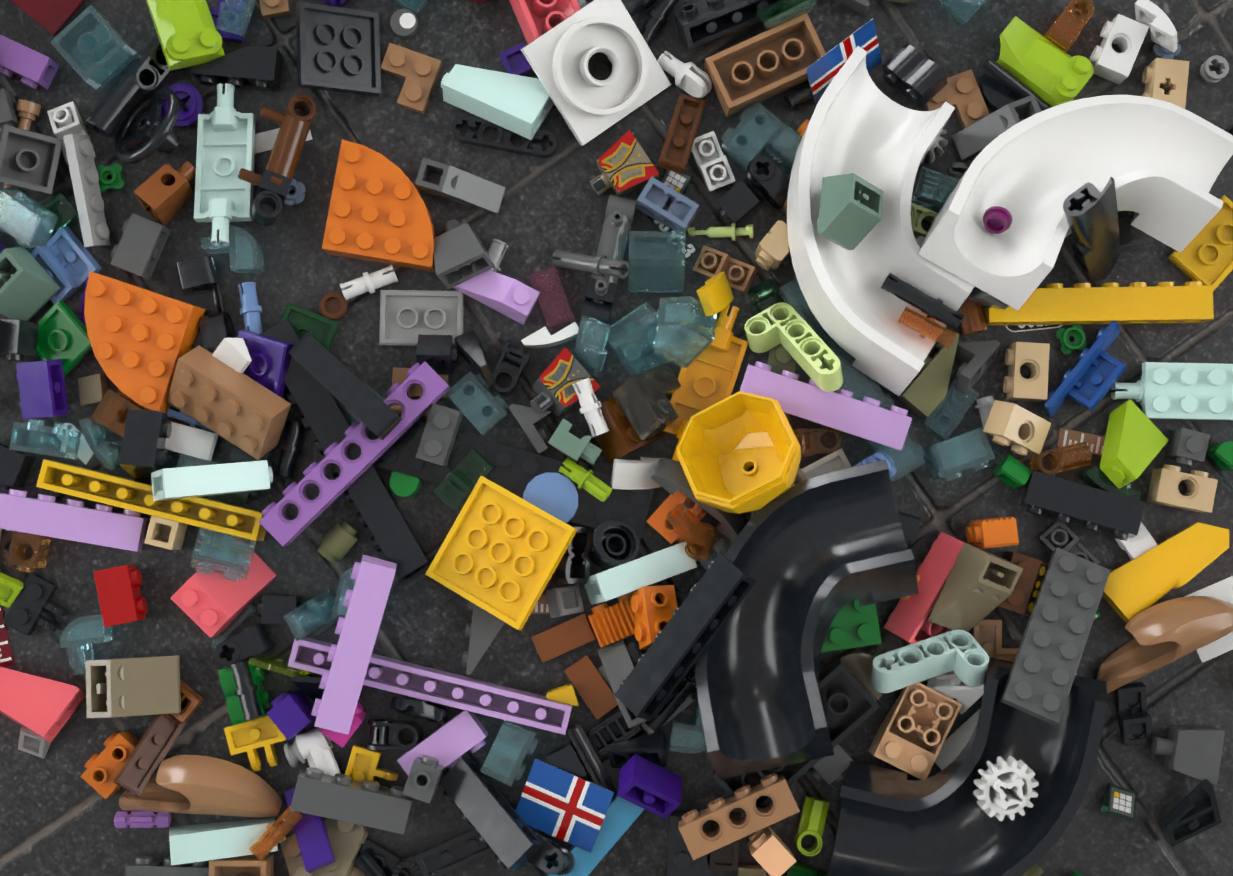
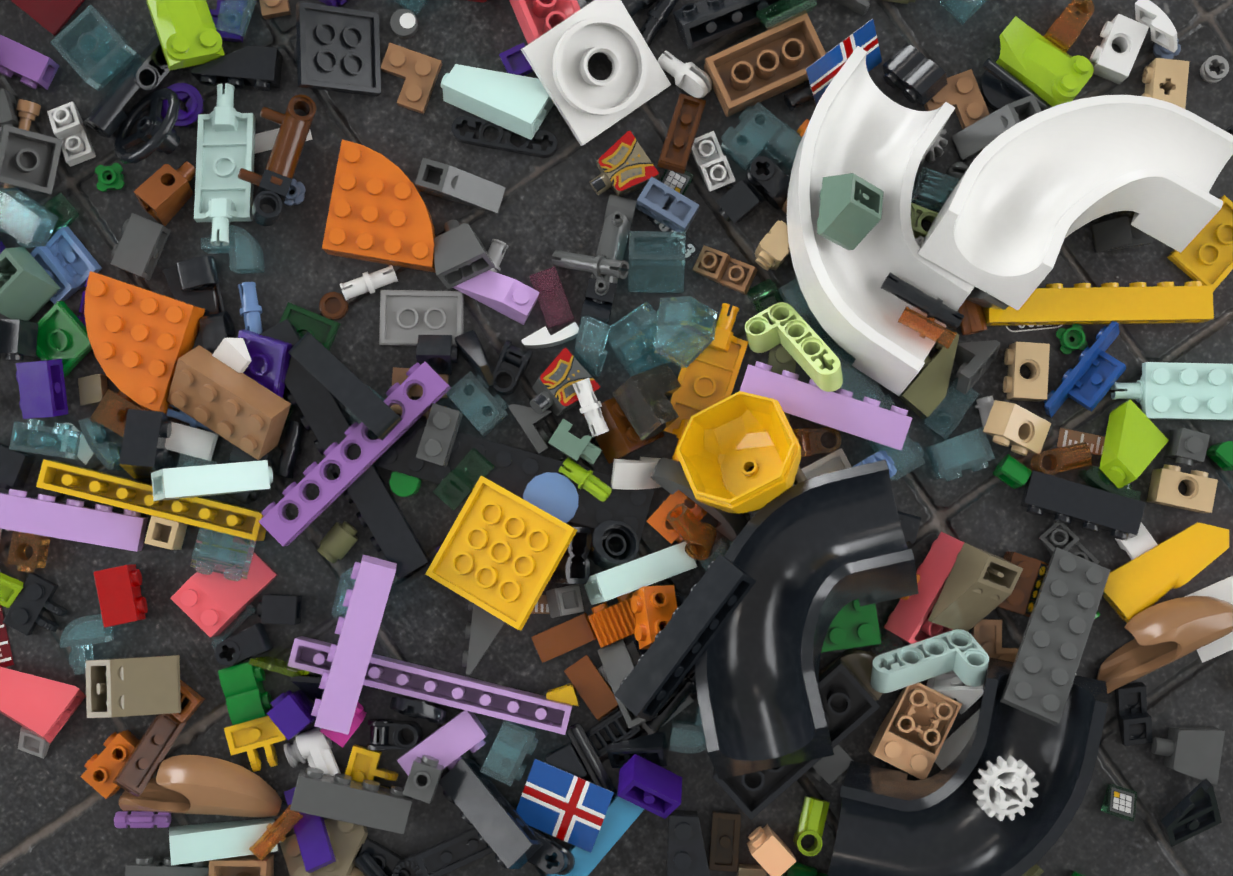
(87, 190): light grey plate -> none
(246, 690): black pin -> none
(310, 615): clear light blue slope -> none
(703, 842): medium nougat brick -> none
(715, 294): yellow slope -> none
(726, 231): yellowish green piece -> none
(992, 532): orange brick -> none
(997, 219): magenta plate -> none
(1094, 228): black panel -> none

